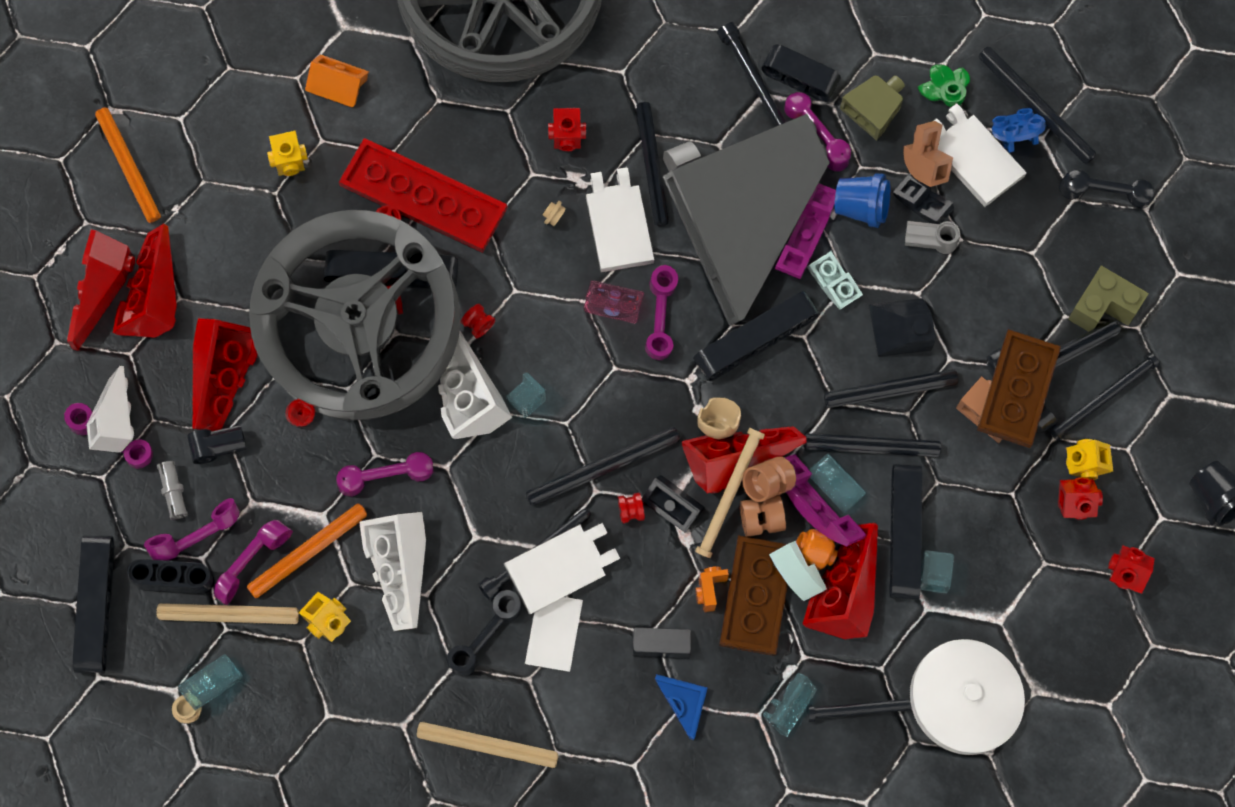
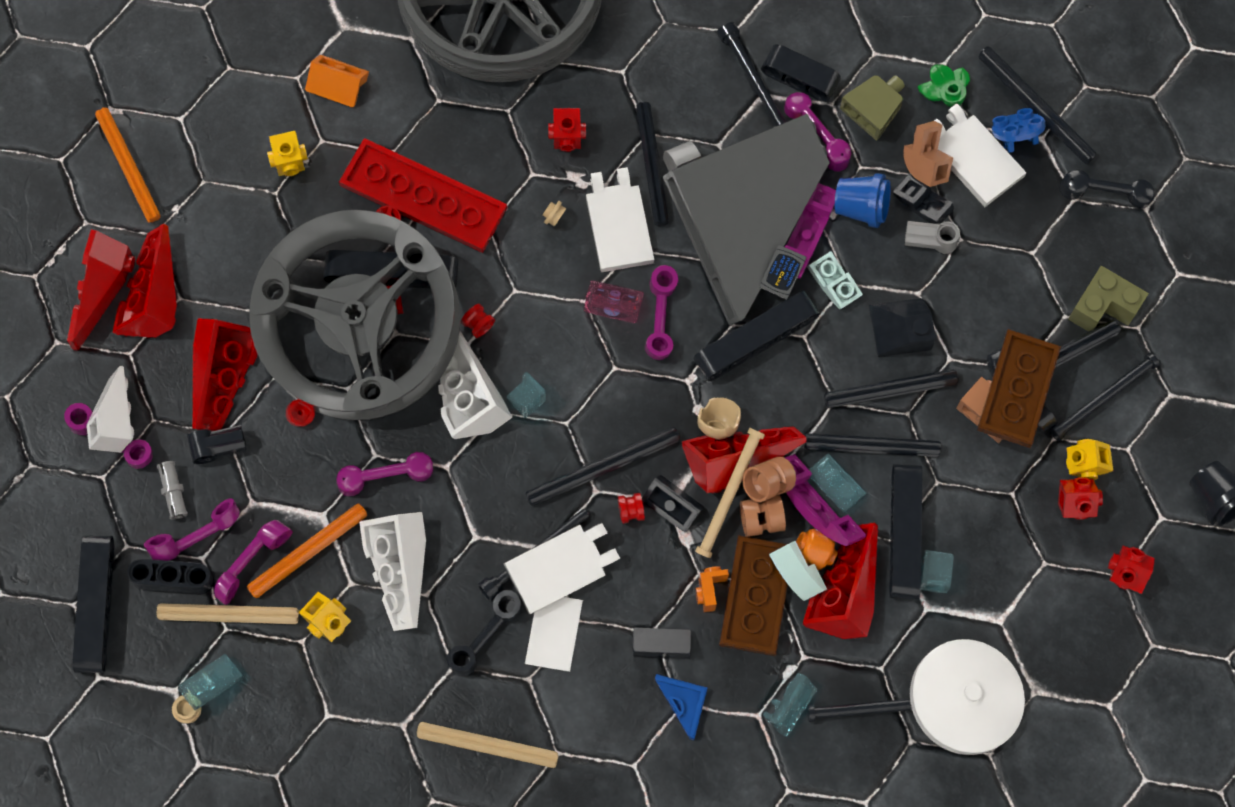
(782, 272): none -> sticker

